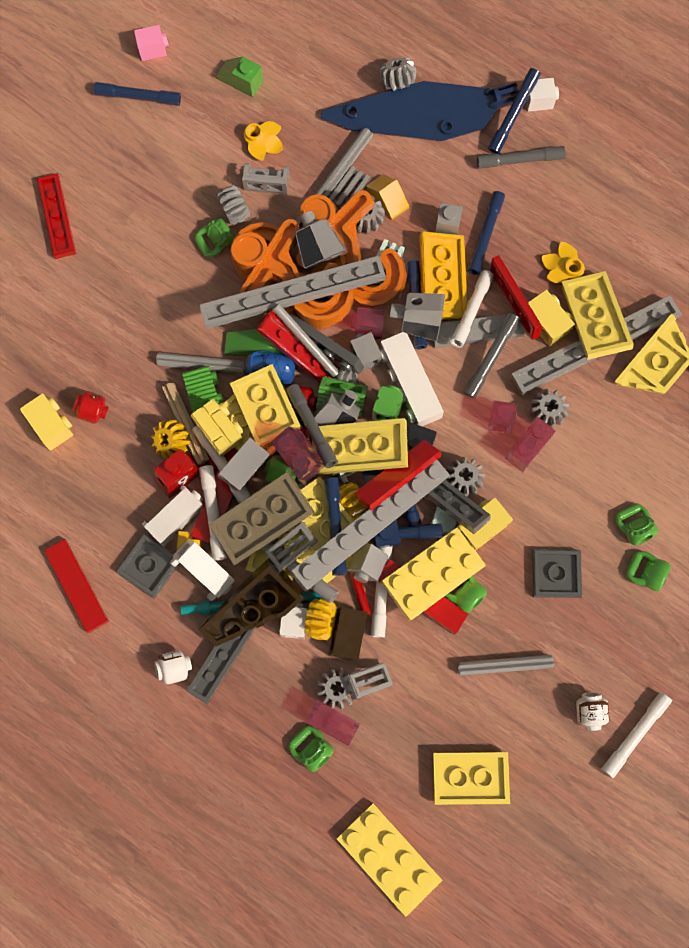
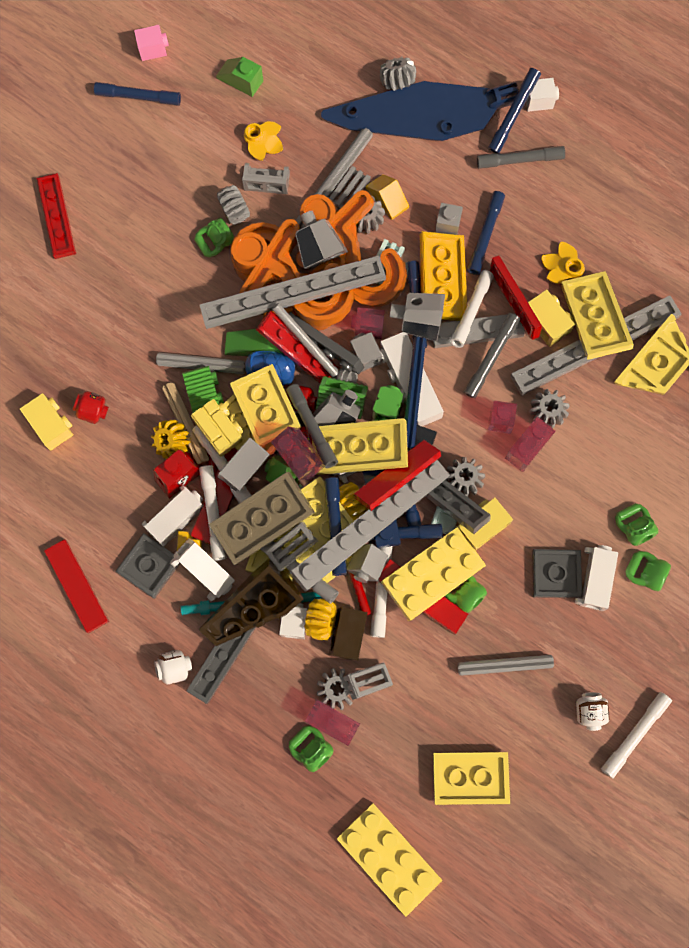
(414, 389): none -> dark blue axle
(598, 578): none -> white brick

